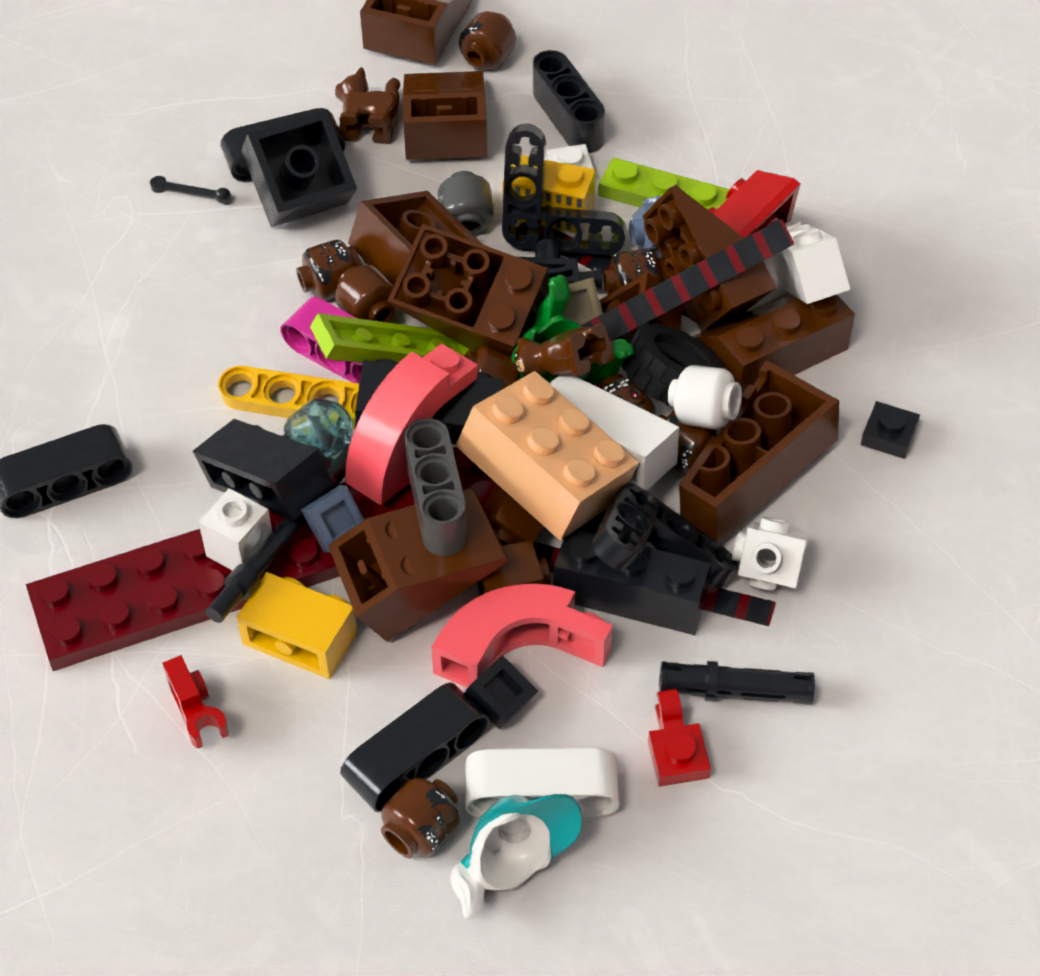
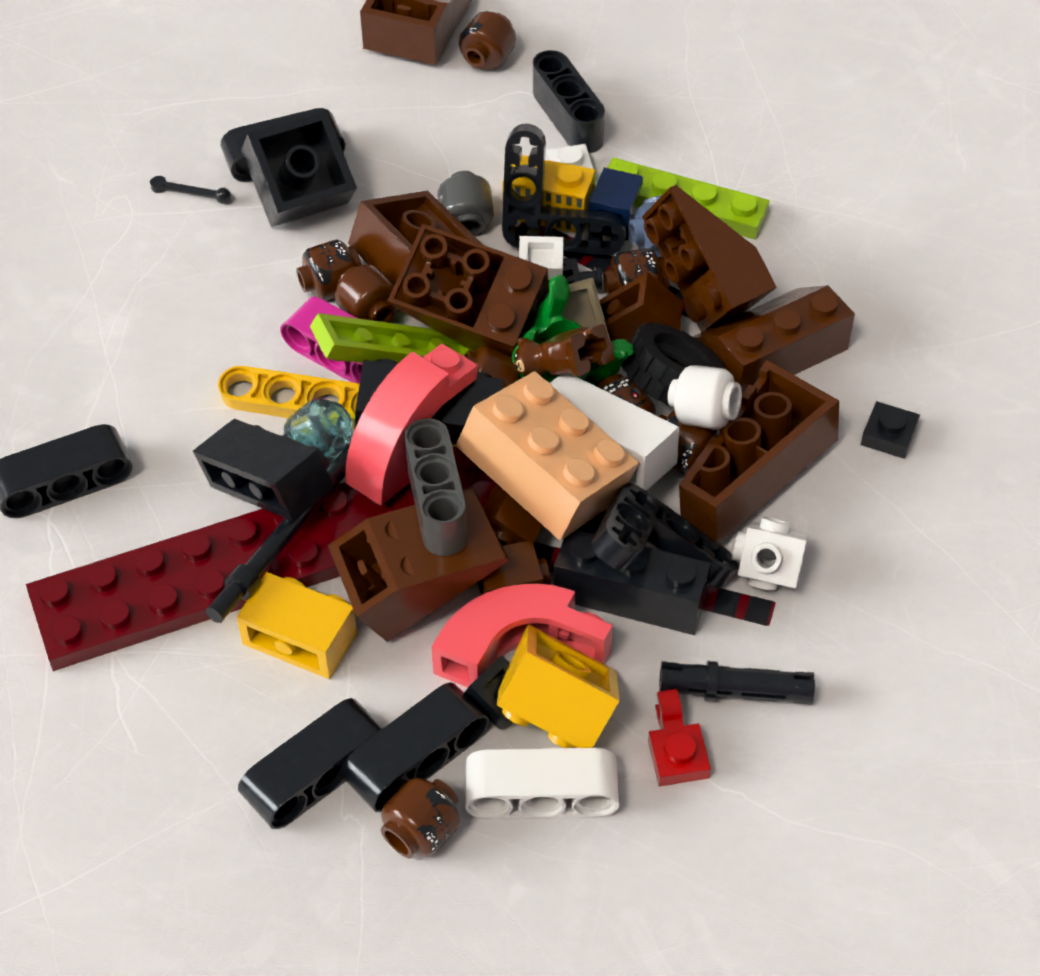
(189, 692): red plate -> none
(234, 529): white brick -> none
(307, 764): none -> black beam
(332, 516): sand blue tile -> none
(366, 108): reddish brown animal -> none
(444, 115): reddish brown slope -> none
(512, 844): white hair -> none
(544, 252): none -> white plate
(558, 690): none -> yellow slope
(617, 194): none -> dark blue panel
(694, 280): black sticker -> none
(758, 202): red slope -> none
(811, 266): white brick -> none

